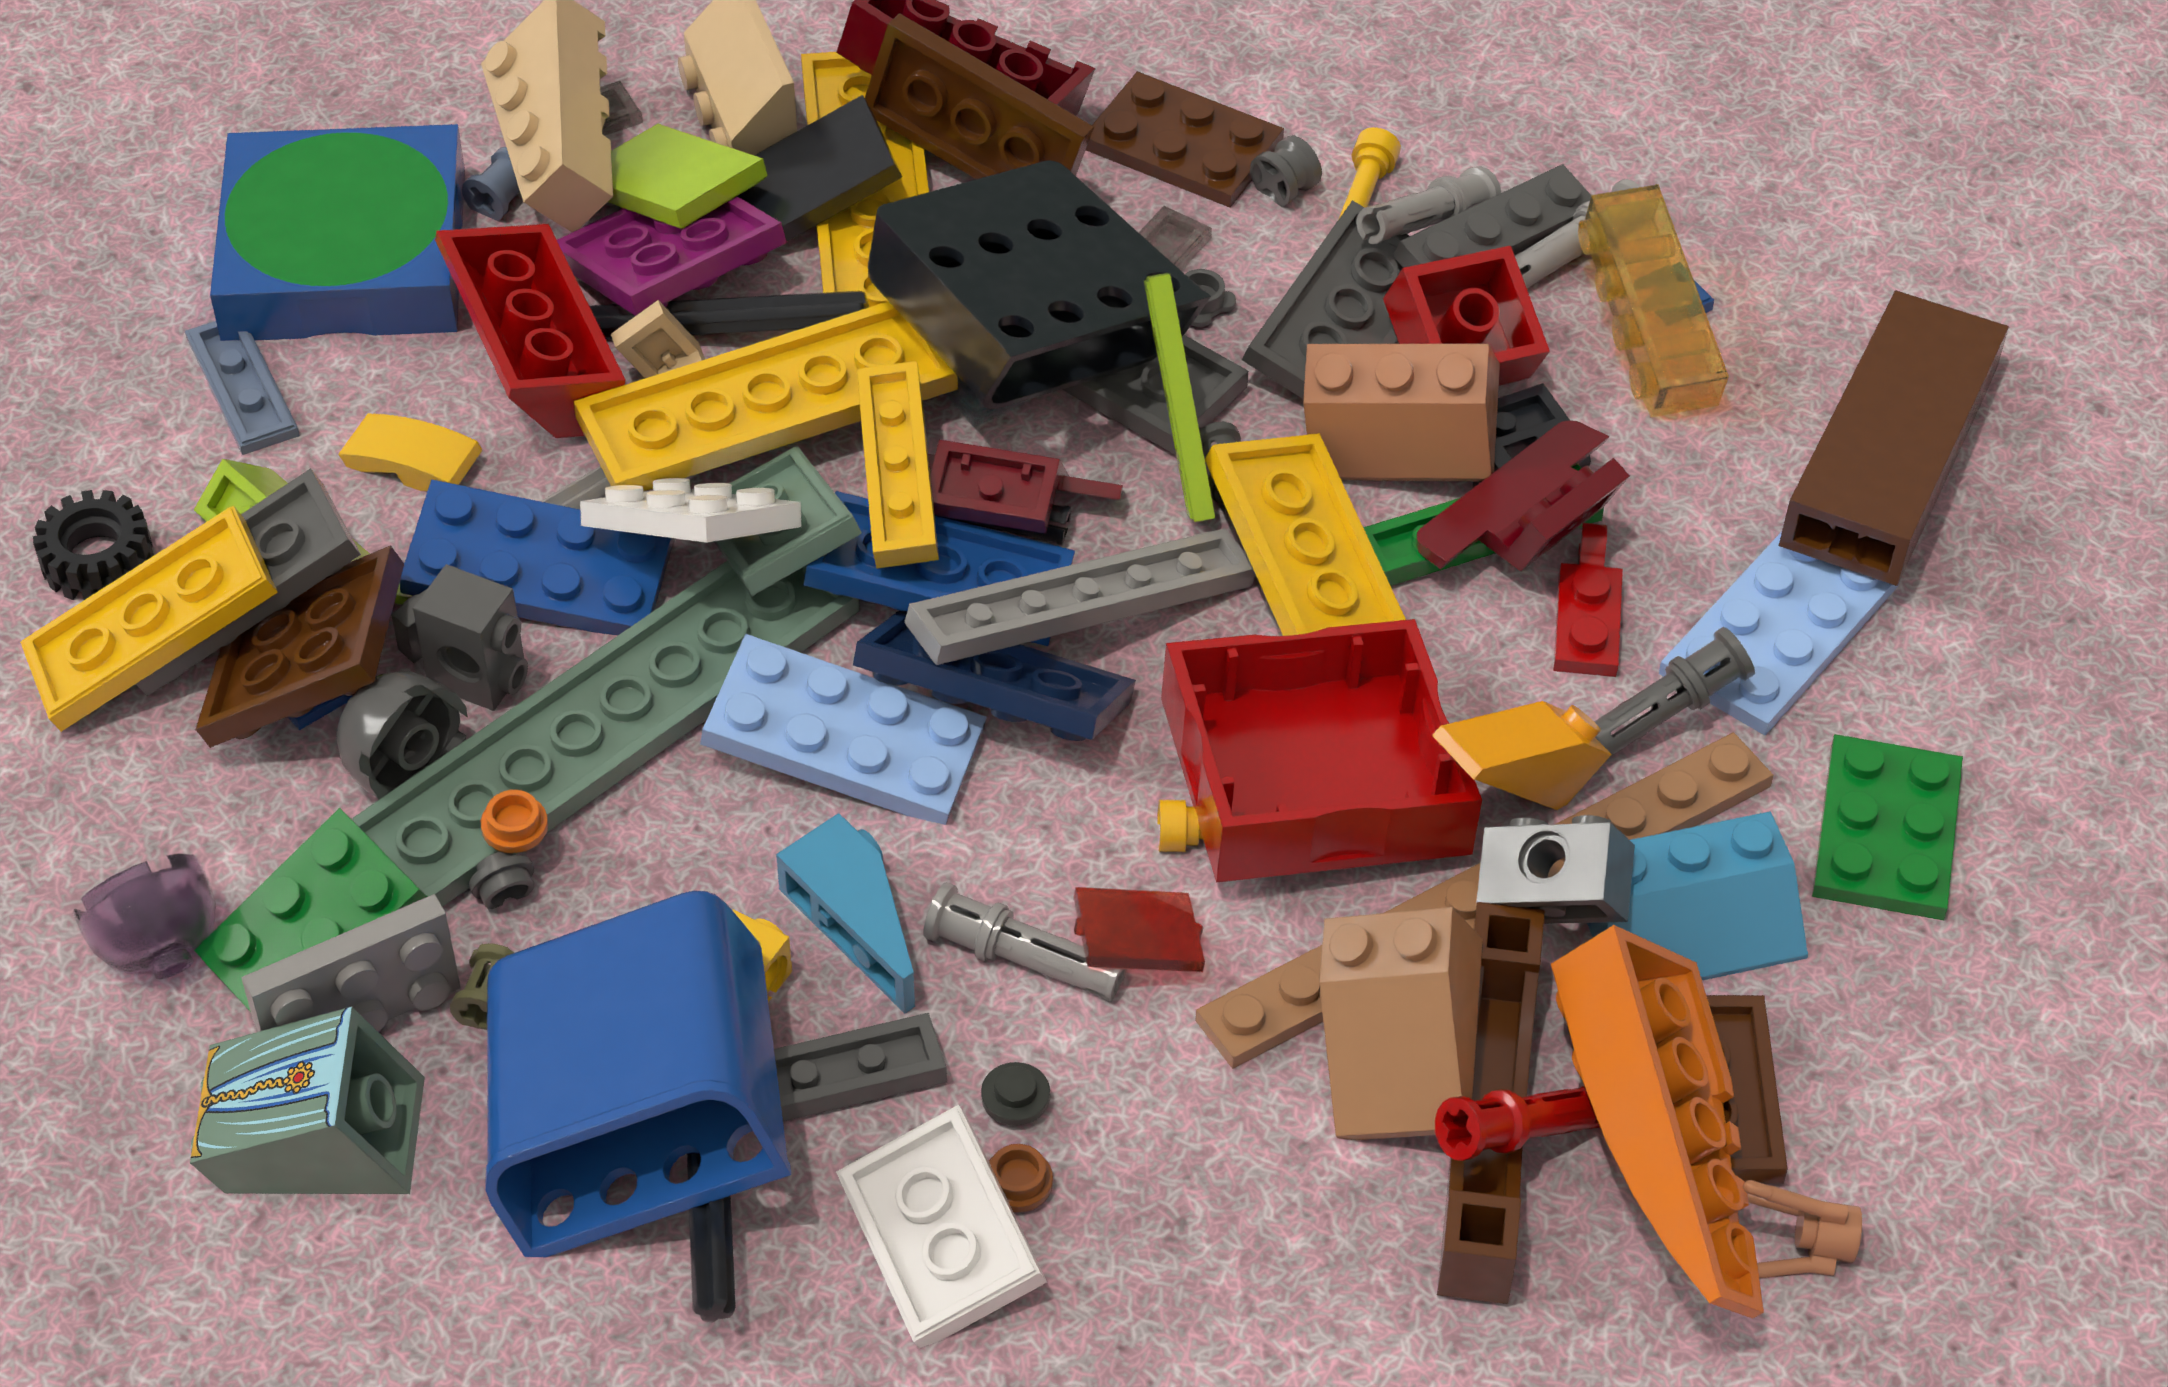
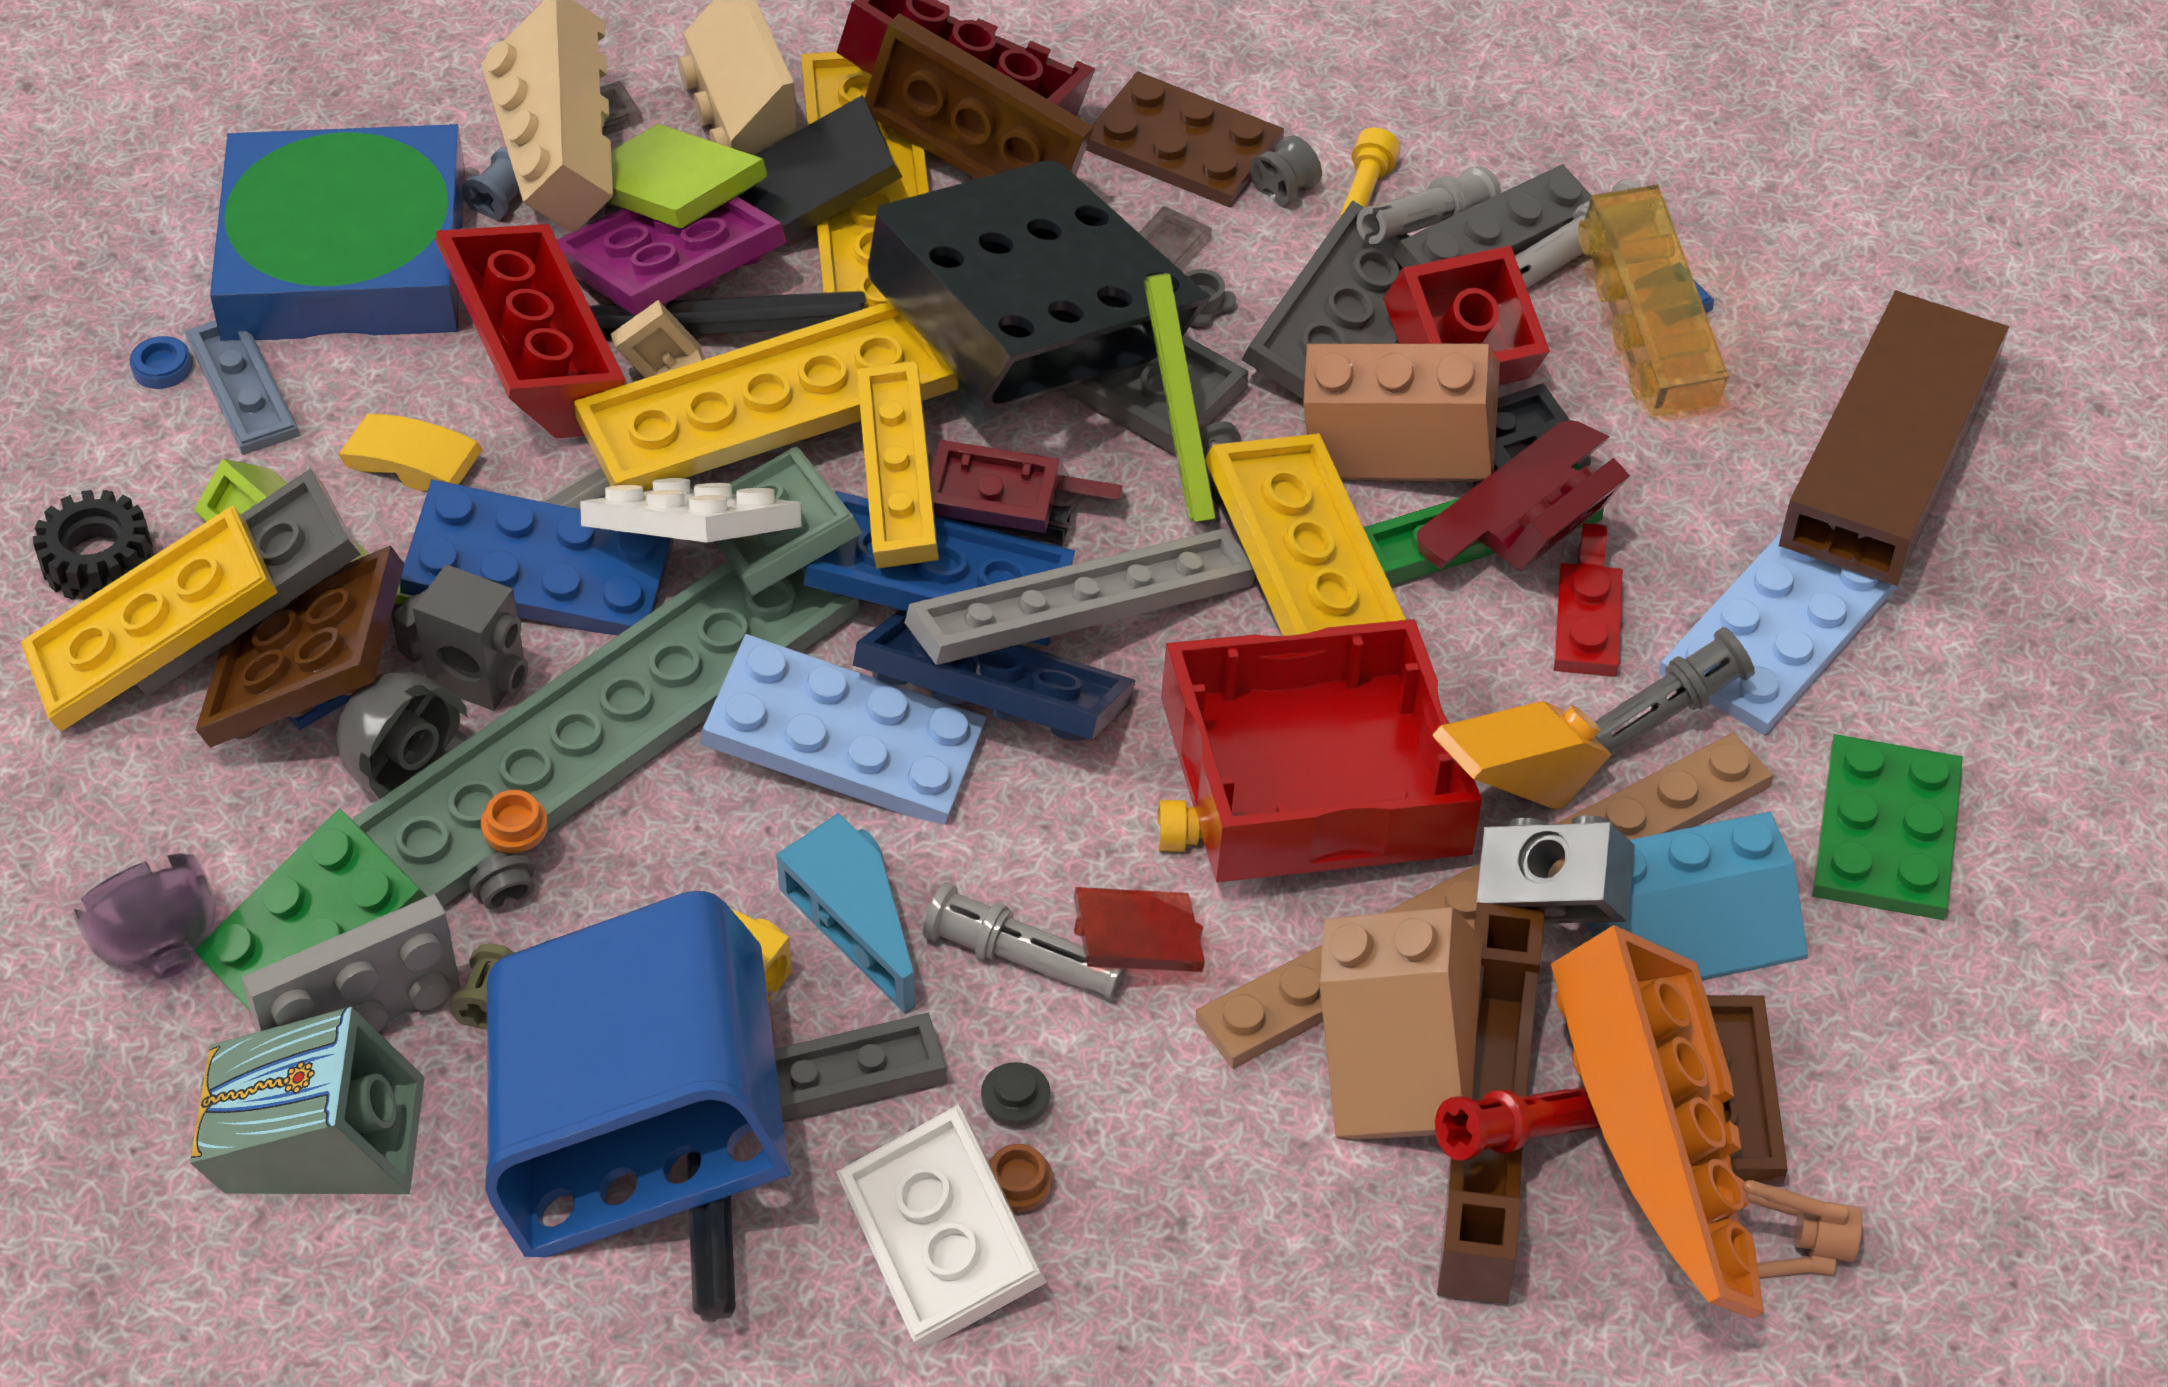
(160, 362): none -> blue tile

